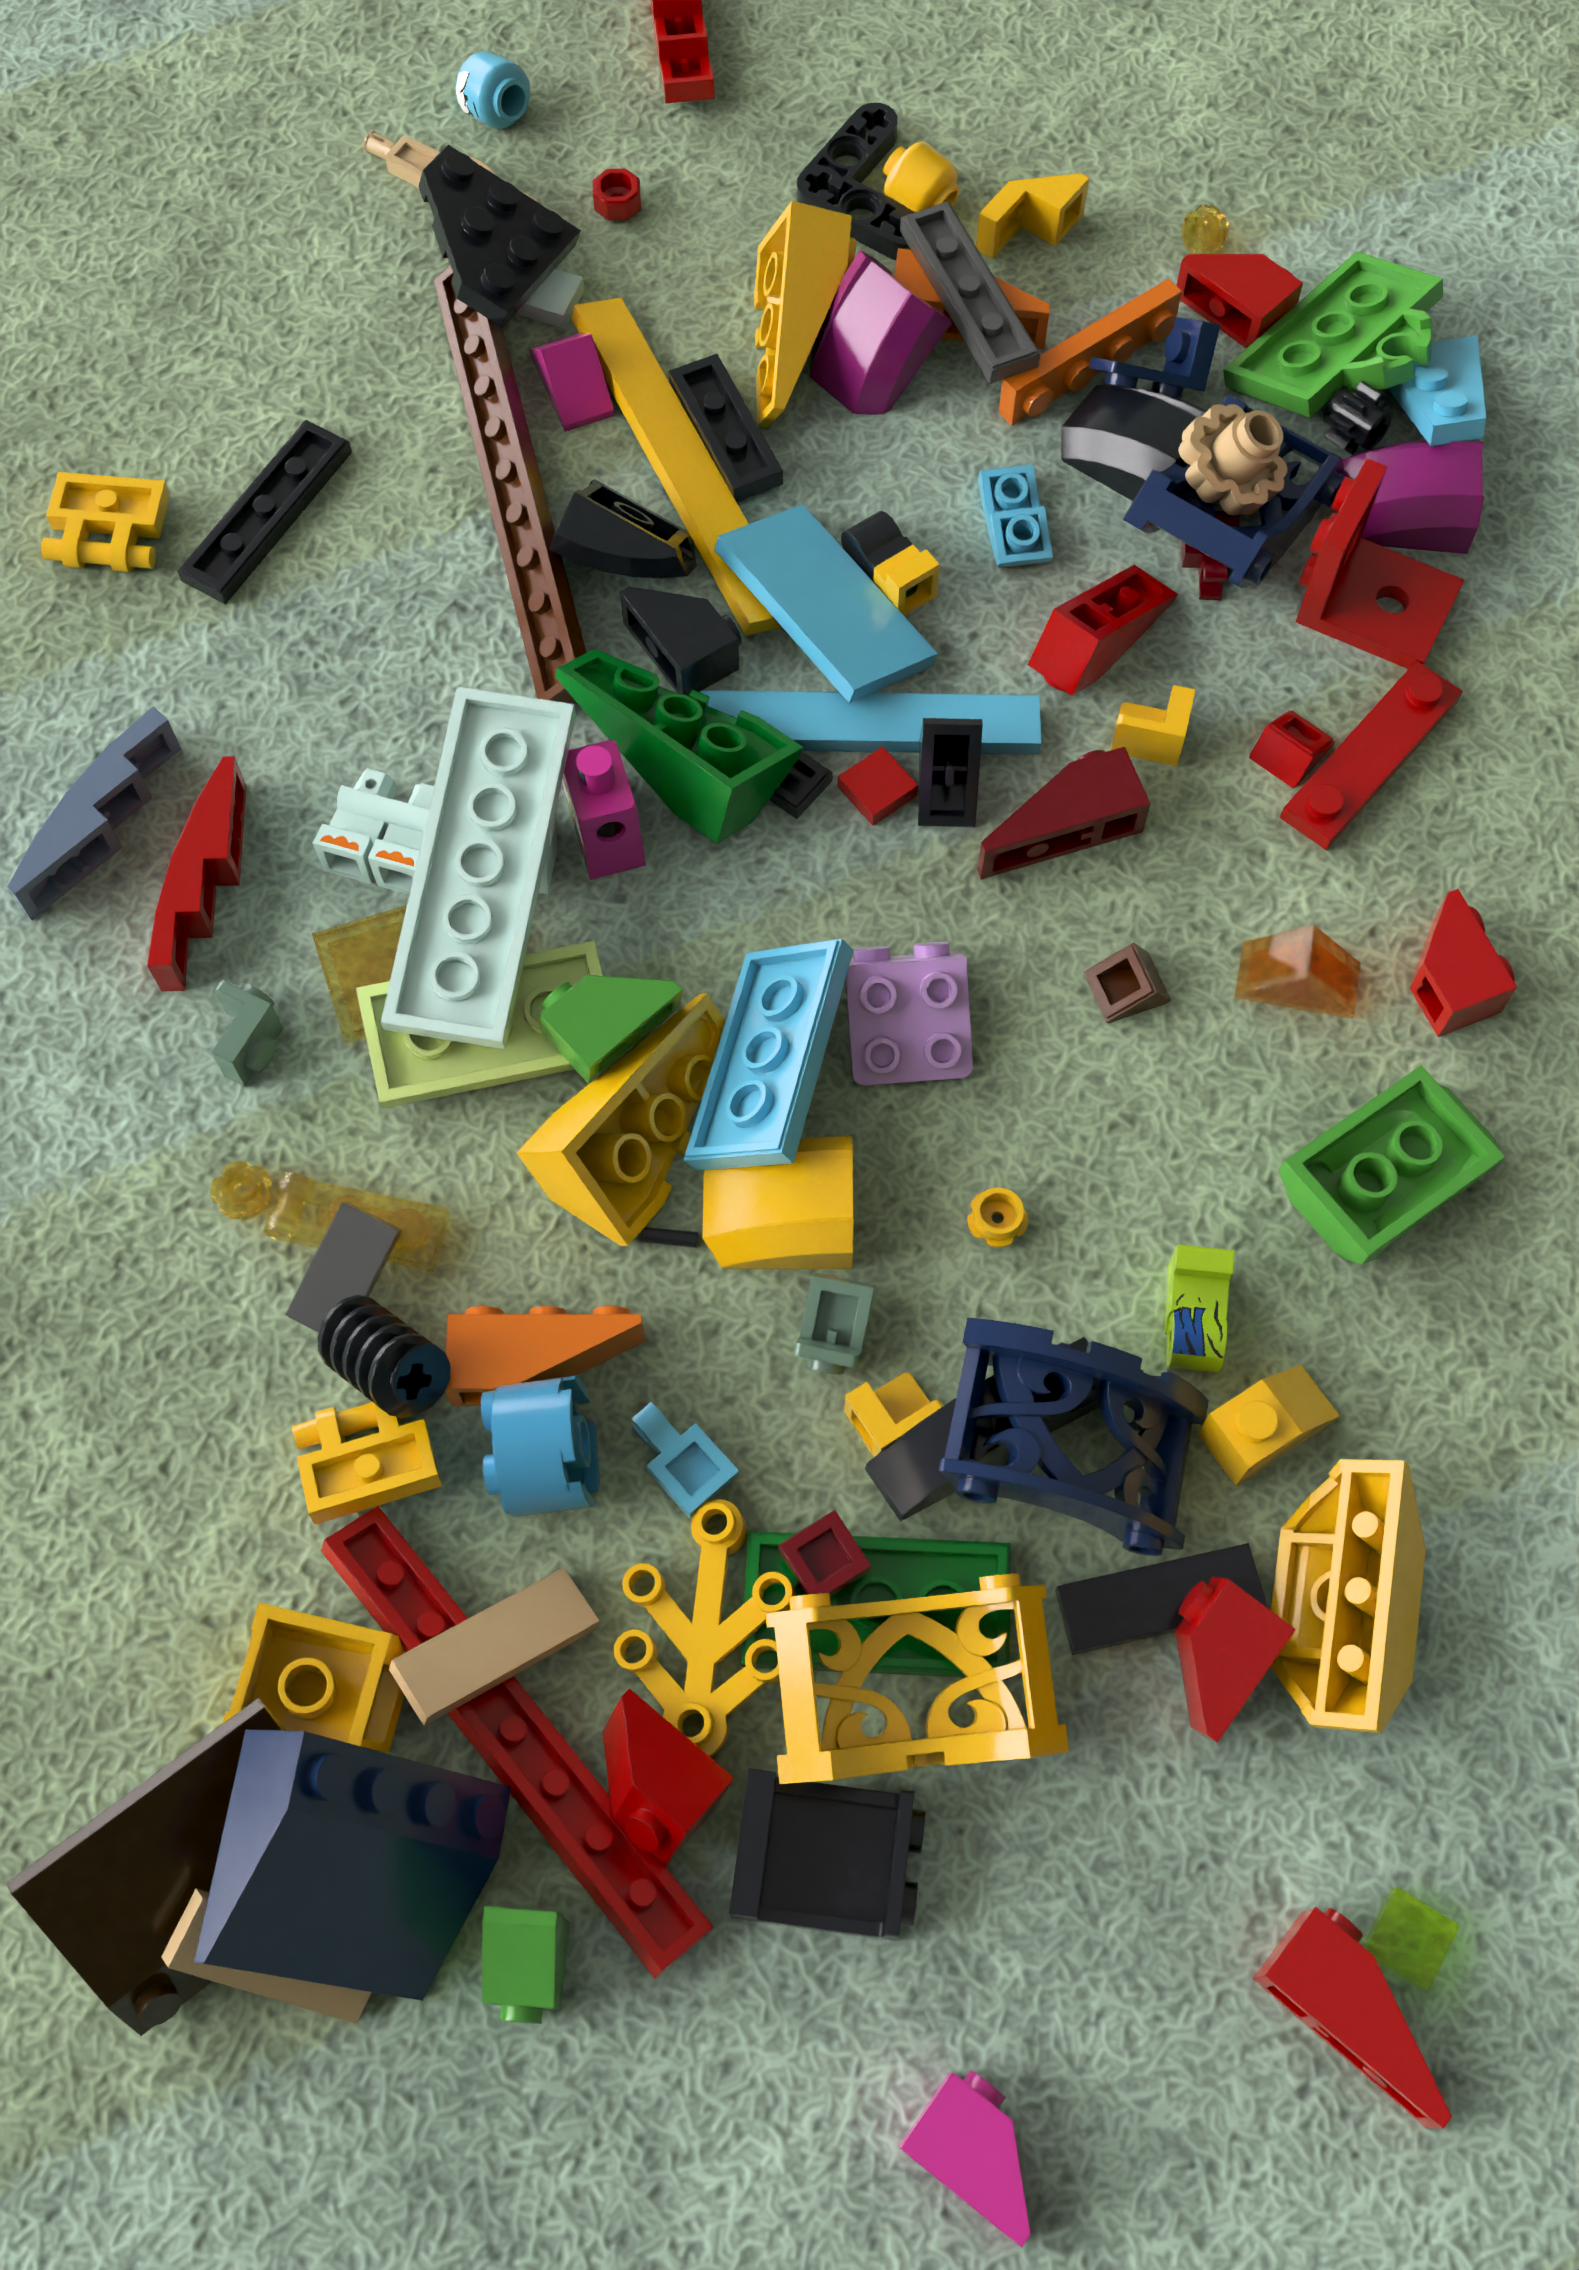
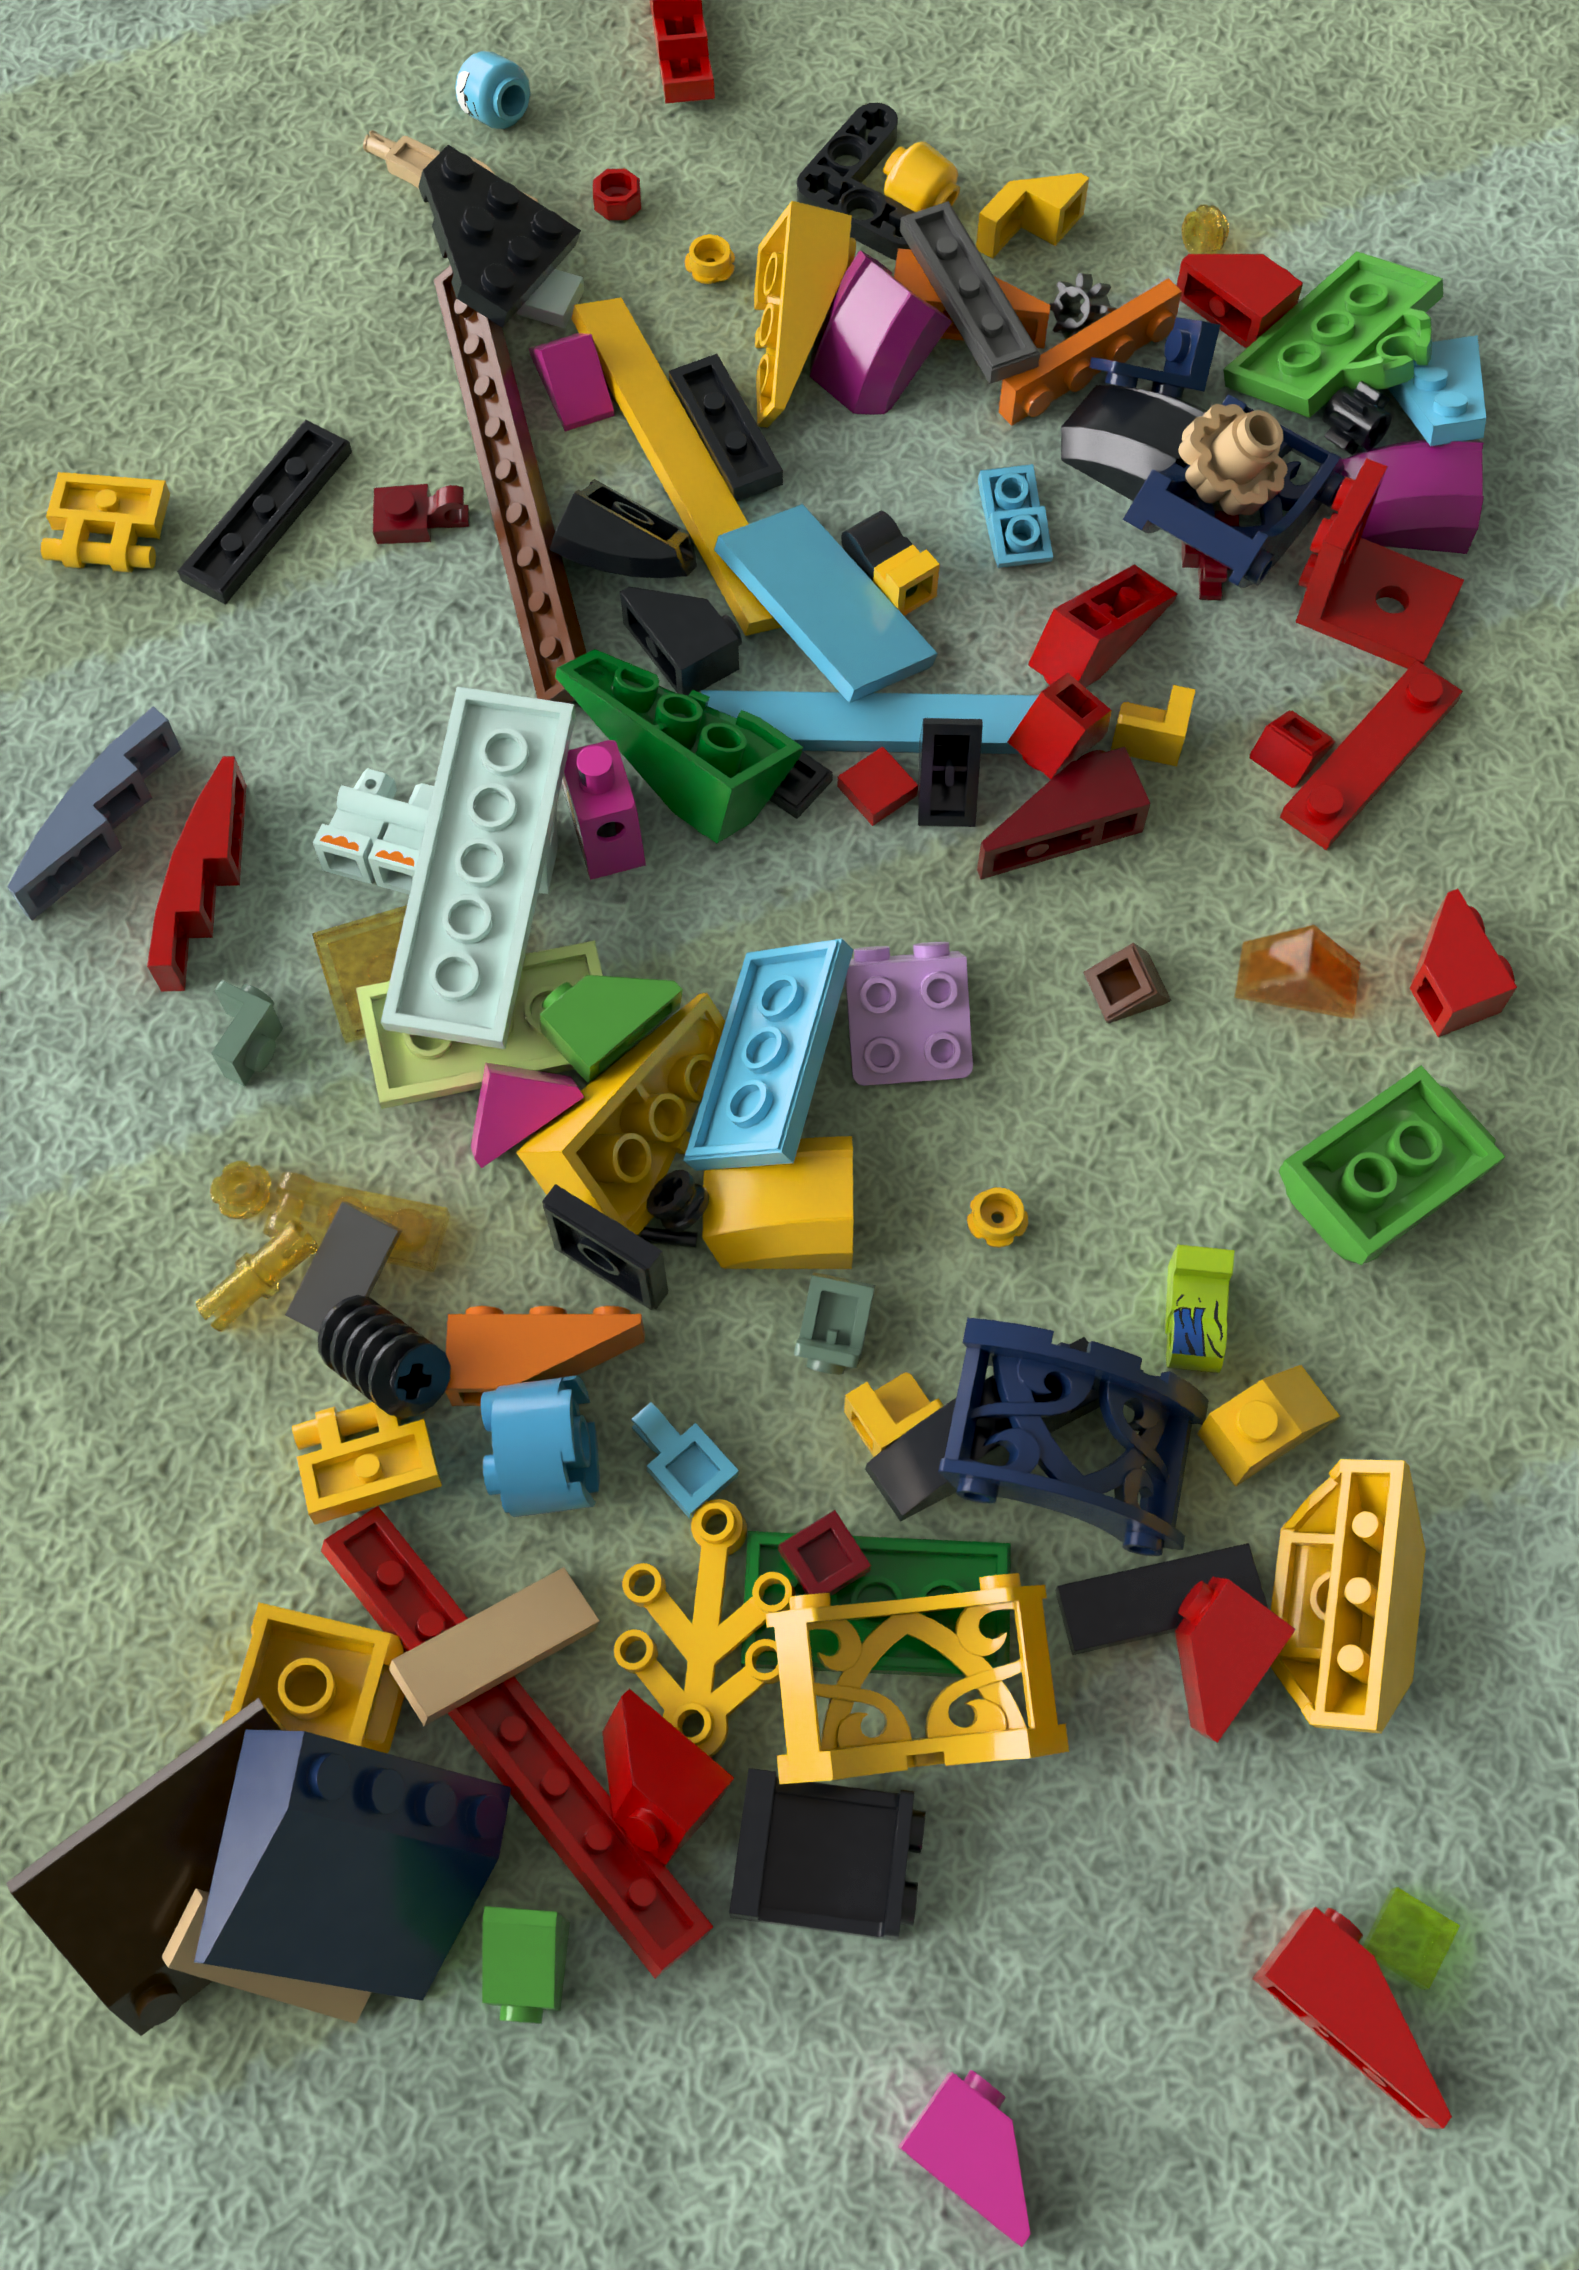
(257, 1275): none -> clear yellow pin
(410, 512): none -> dark red plate
(516, 1105): none -> dark pink slope
(606, 1248): none -> black plate
(677, 1201): none -> black bush
(710, 259): none -> yellow plate
(1060, 726): none -> red slope
(1068, 305): none -> black gear

